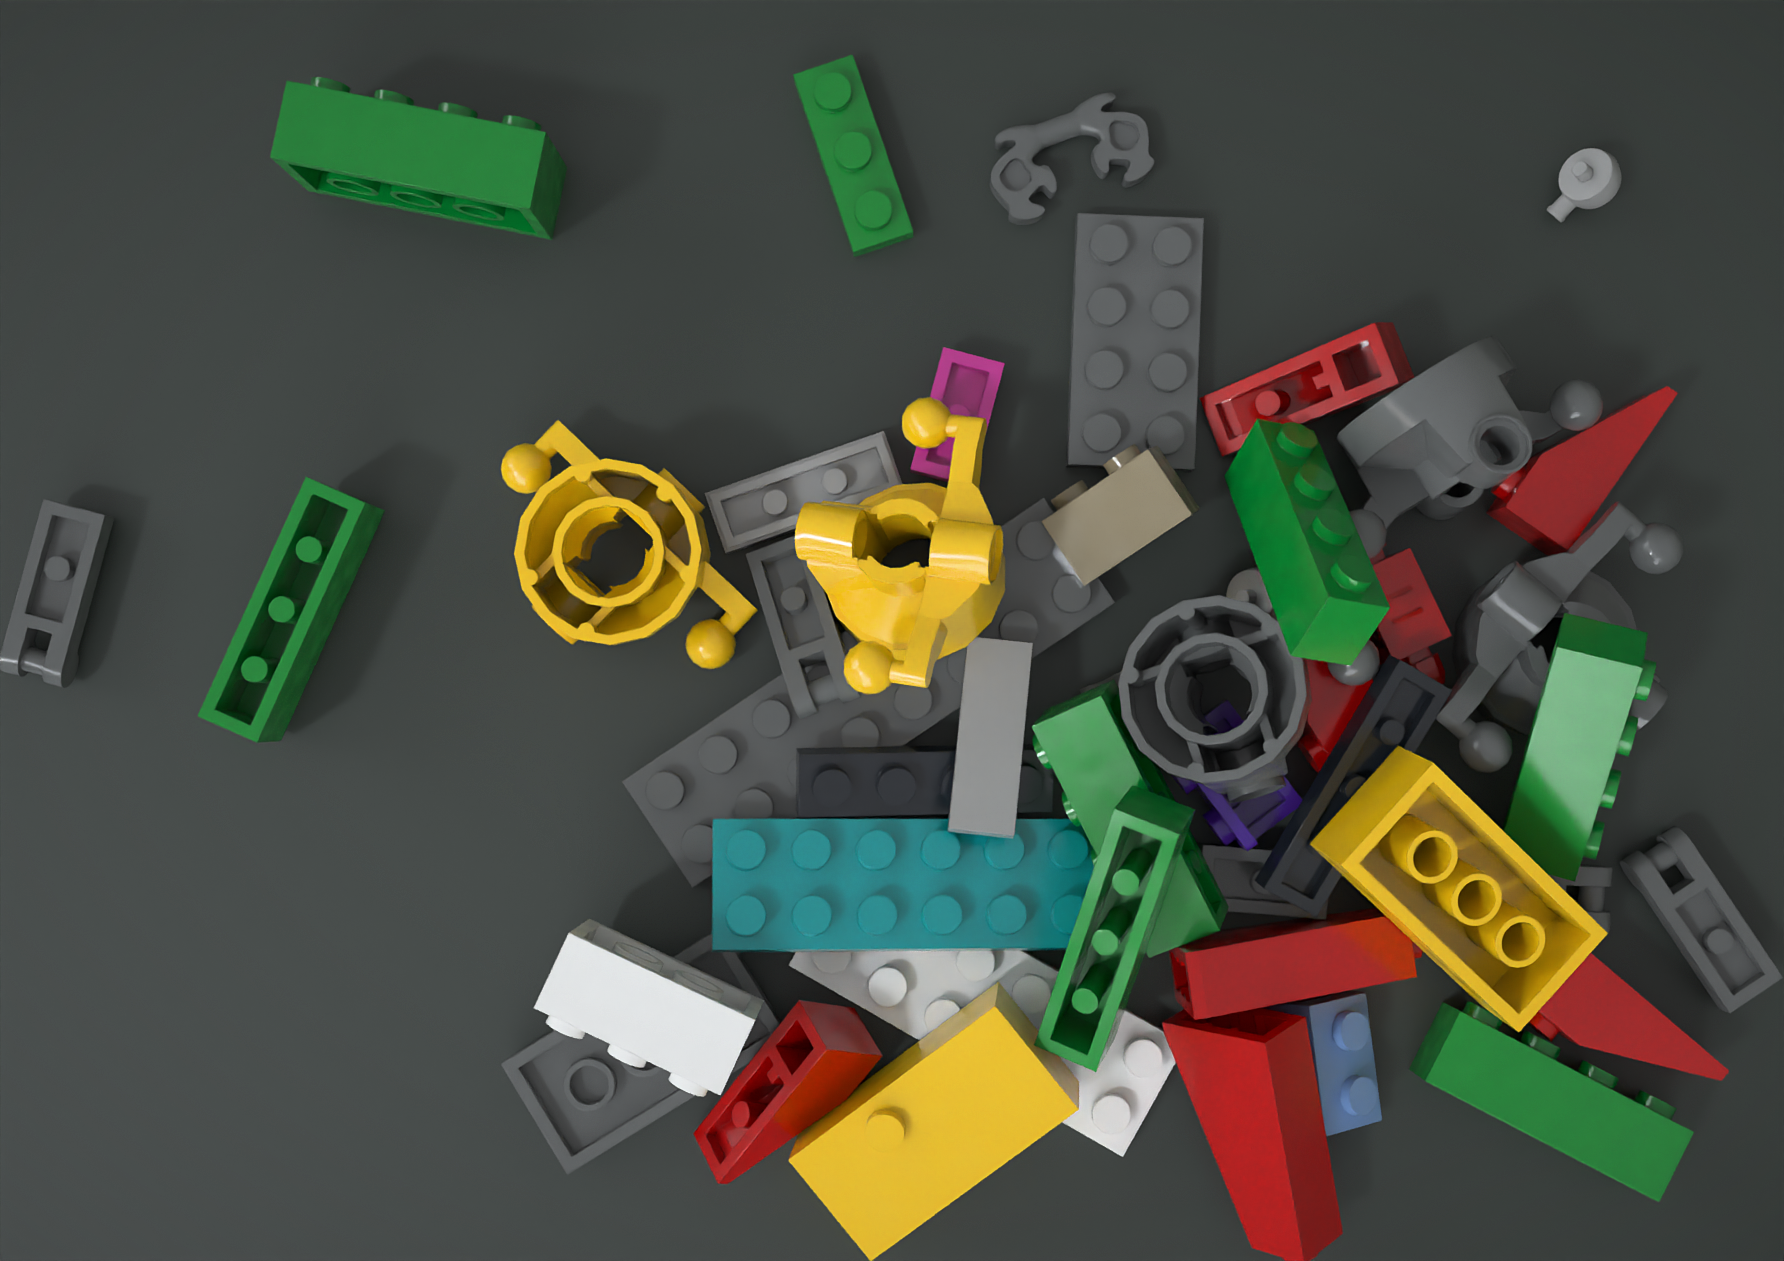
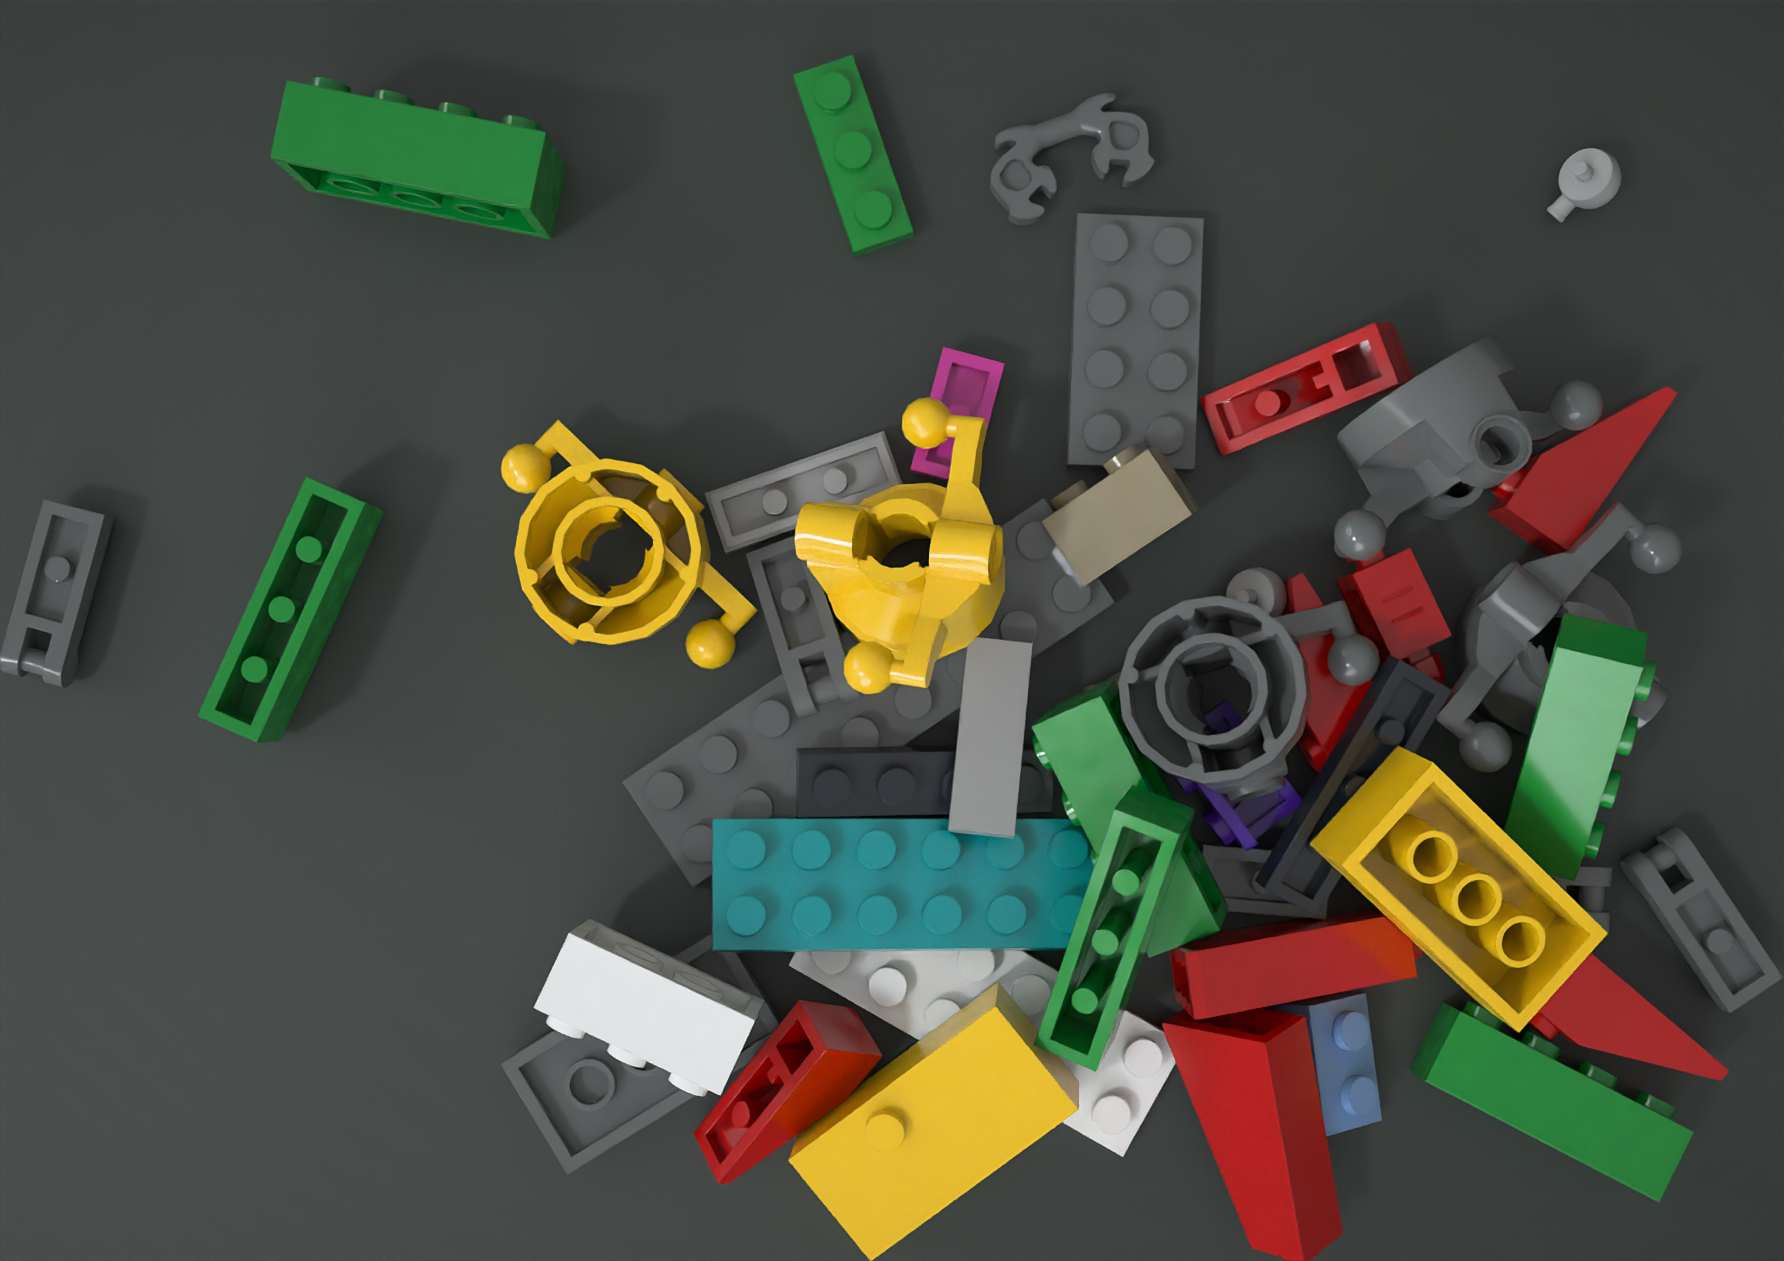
(1305, 543): green brick -> none

